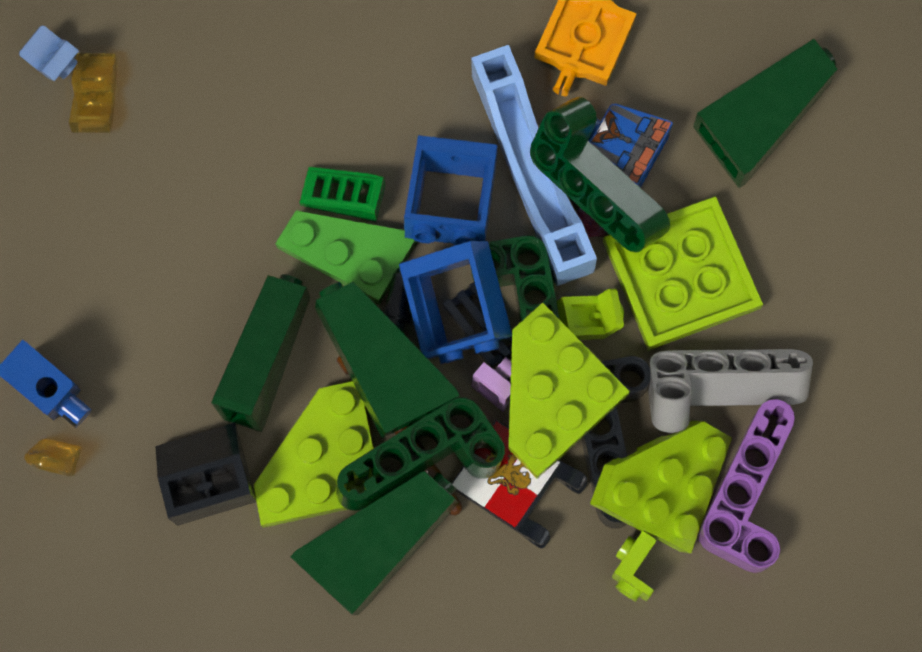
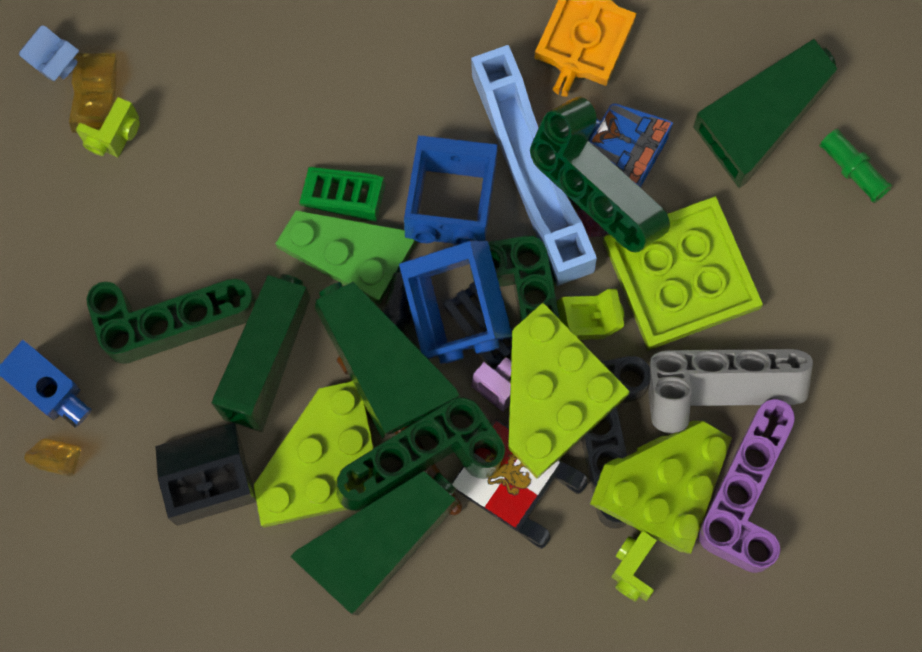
(117, 128): none -> lime bracket
(174, 311): none -> dark green beam
(855, 165): none -> green pin

